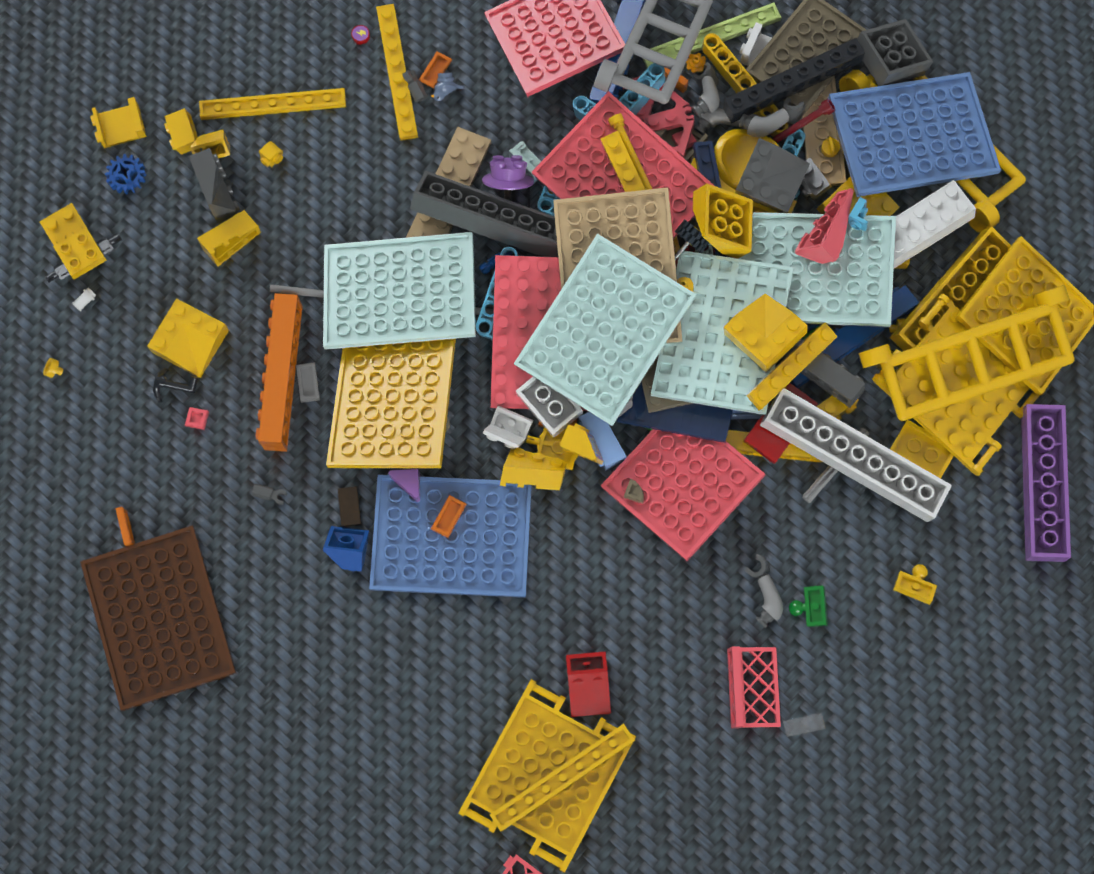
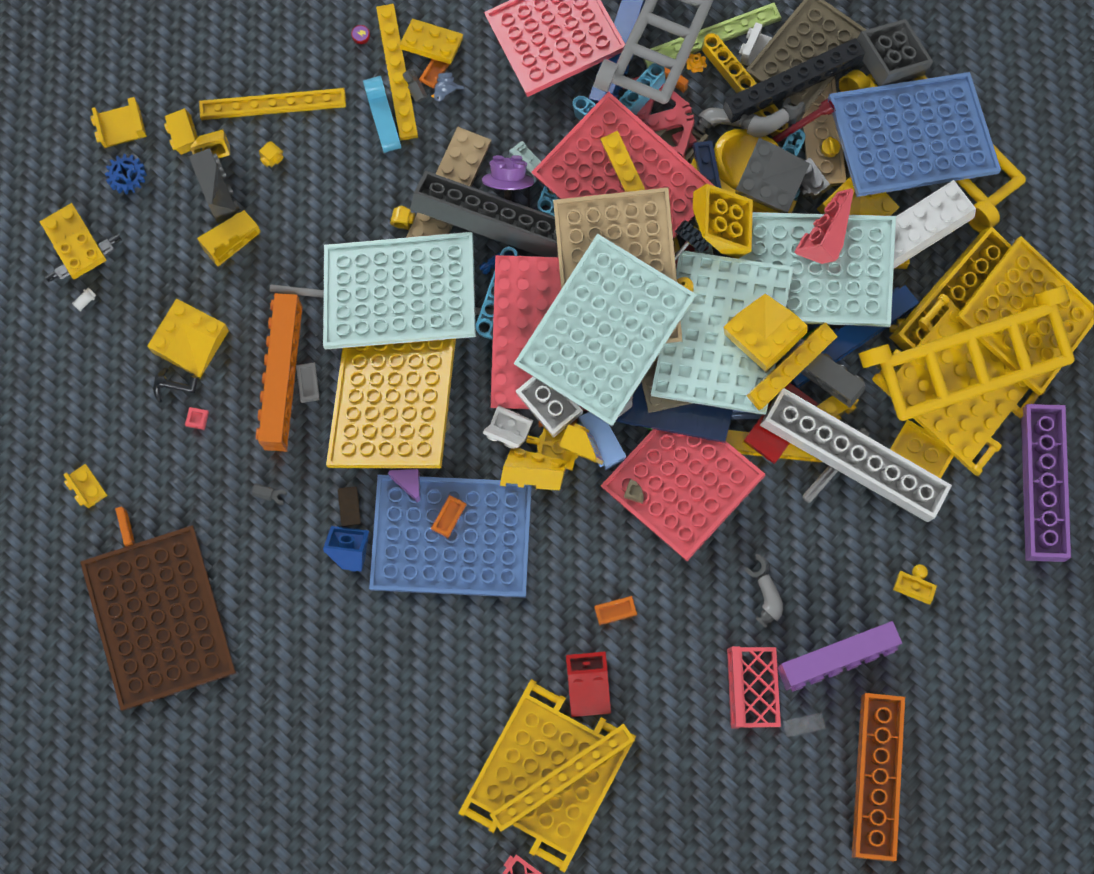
(51, 368): yellow tile -> none
(85, 486): none -> yellow bracket
(382, 114): none -> medium azure beam
(402, 217): none -> yellow plate
(431, 41): none -> yellow plate
(615, 610): none -> orange tile
(617, 123): yellow piece -> none
(710, 98): piece -> none
(814, 606): green plate -> none
(840, 655): none -> medium lavender brick
(857, 214): medium azure bracket -> none
(878, 777): none -> orange brick

